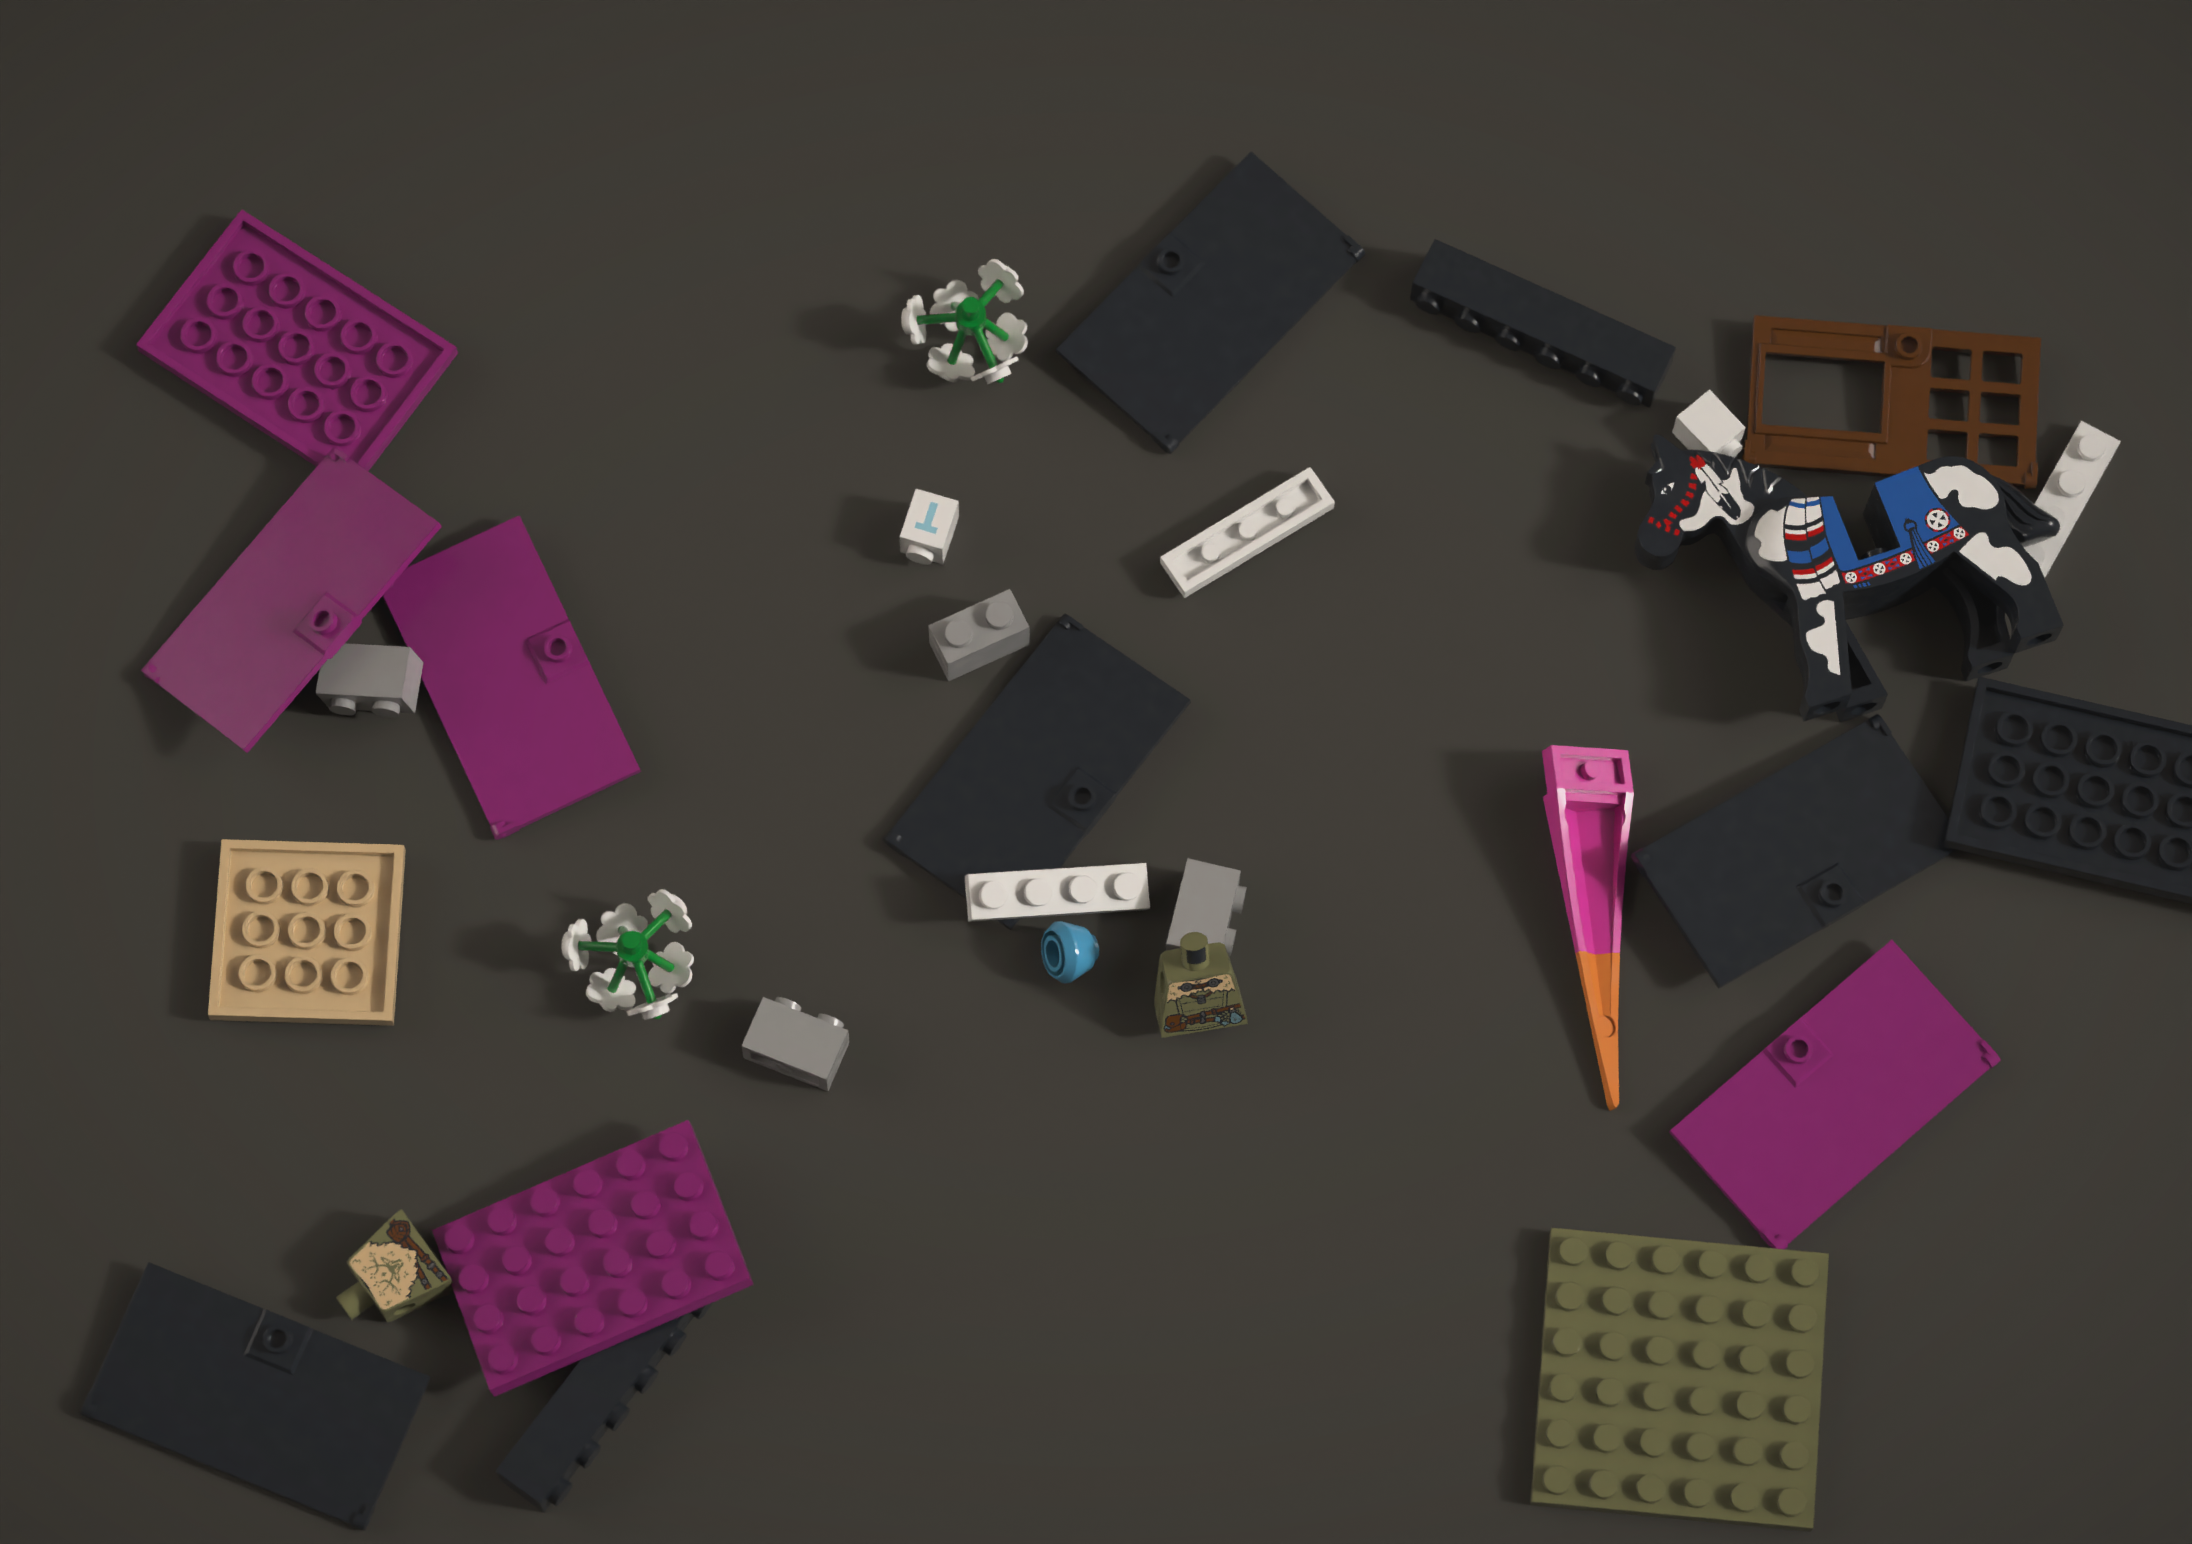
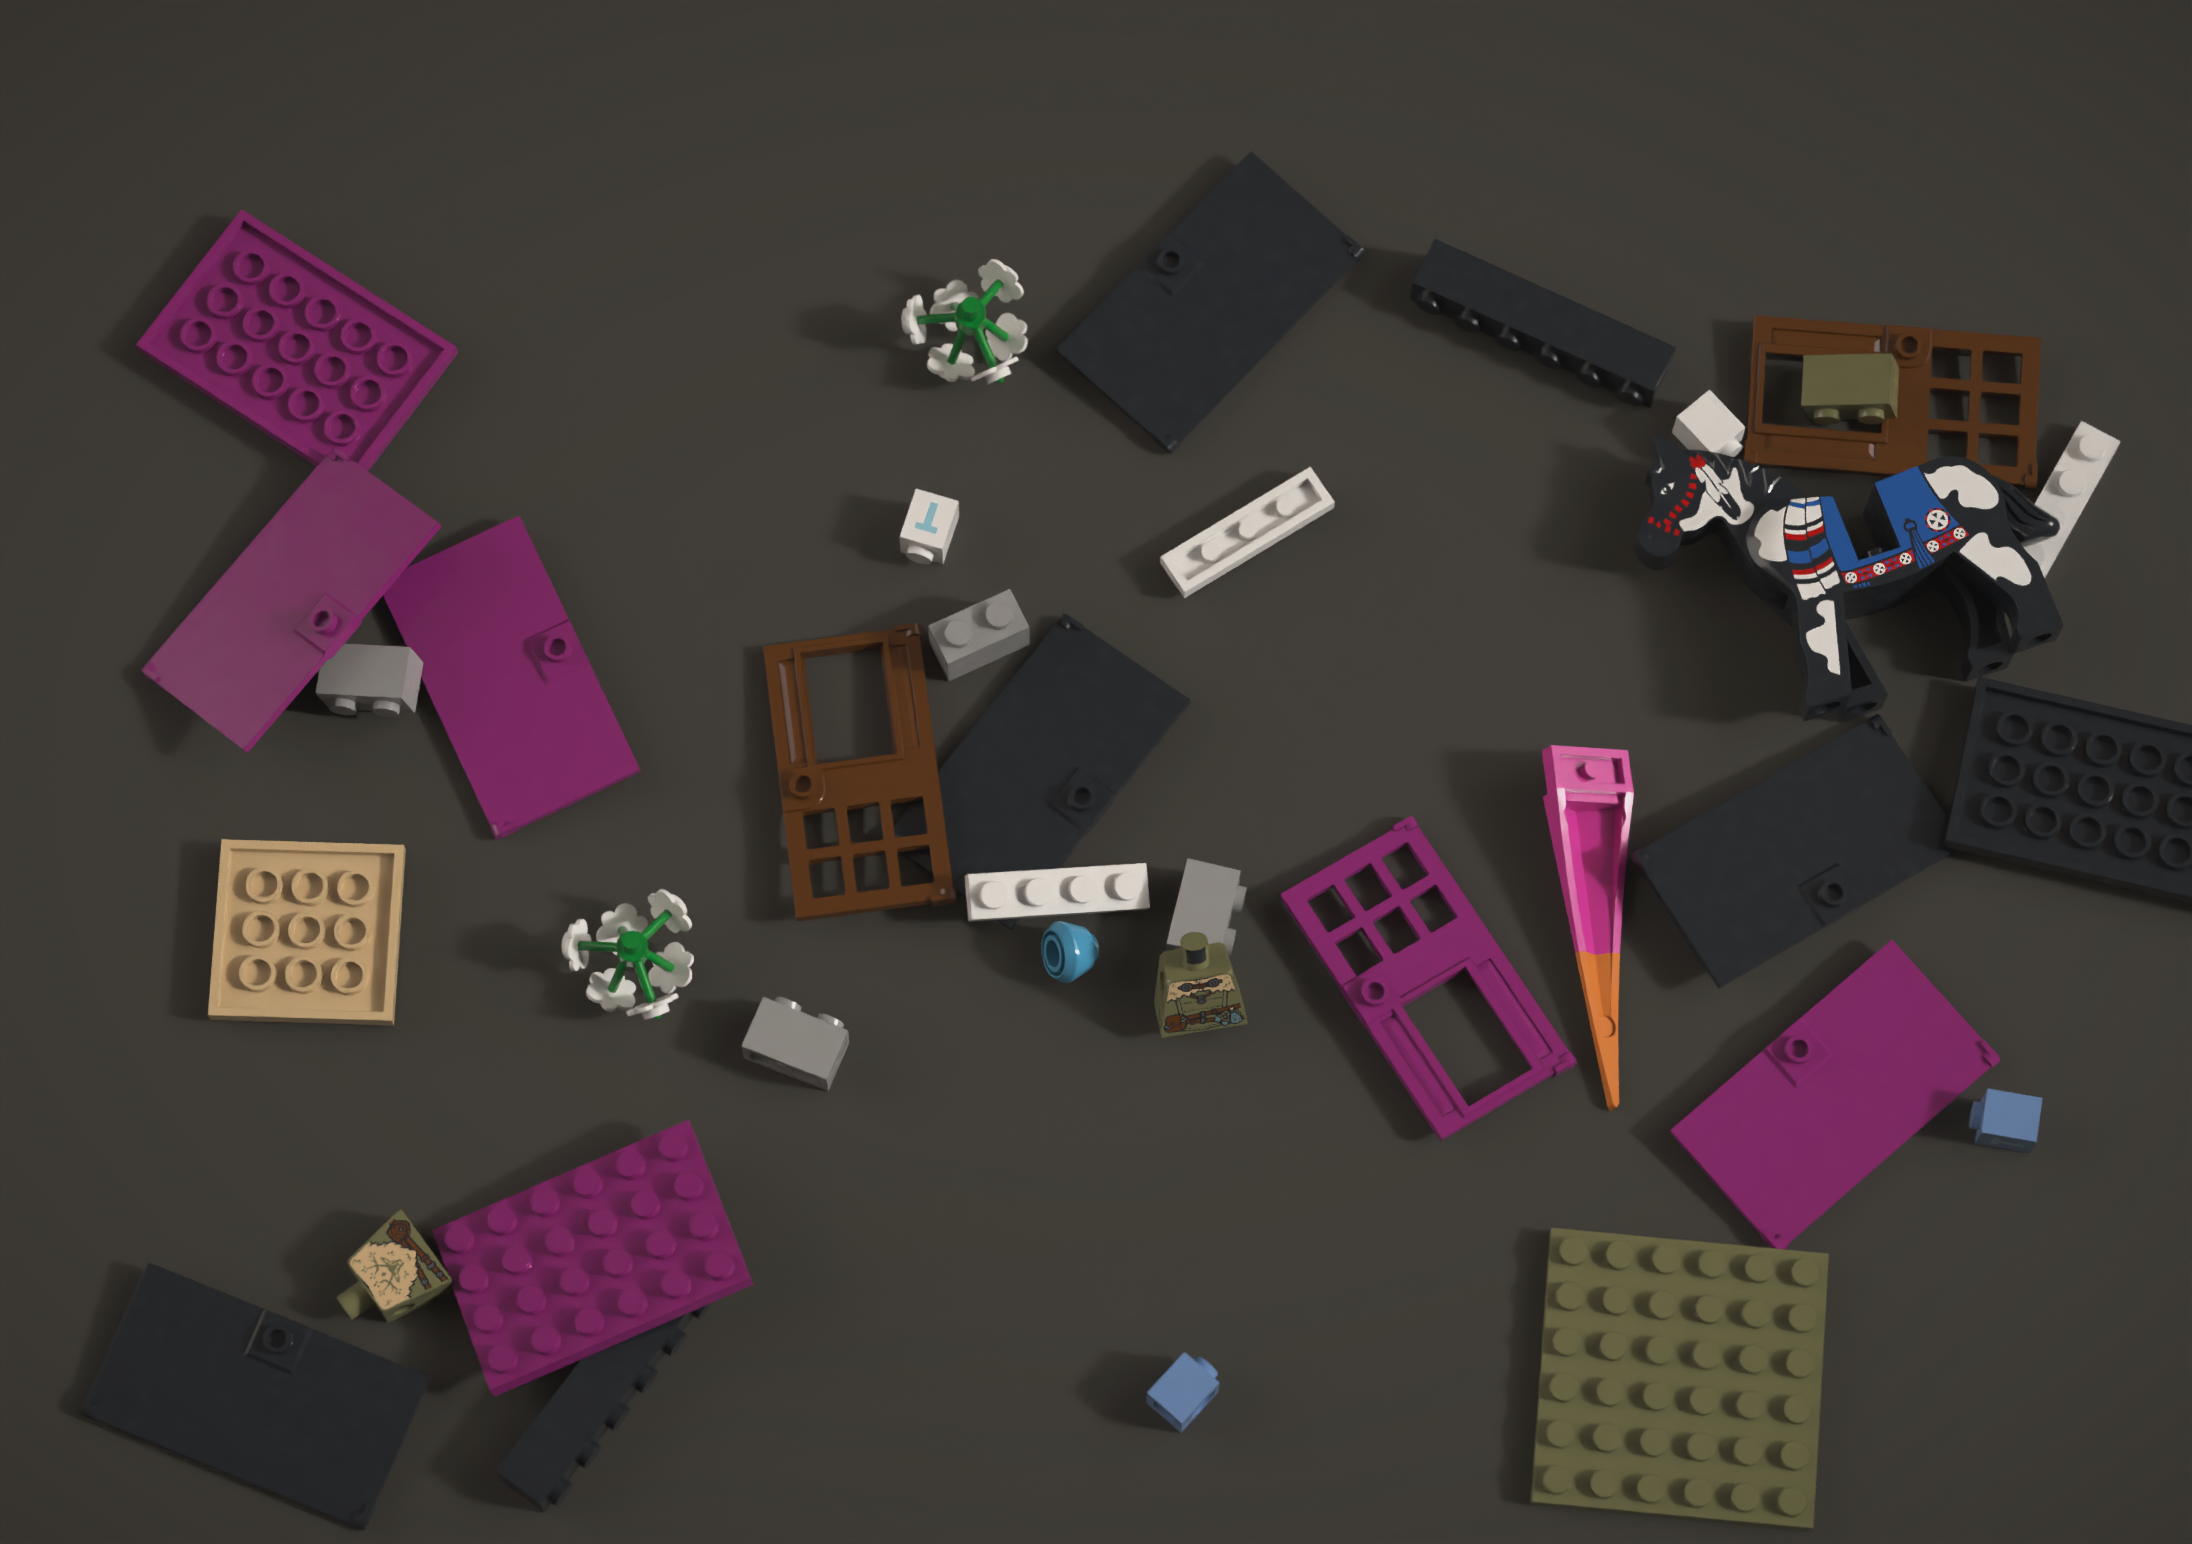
(861, 782): none -> reddish brown door
(1184, 1390): none -> medium blue brick
(1431, 961): none -> magenta door
(1850, 388): none -> olive brick
(2006, 1120): none -> medium blue brick

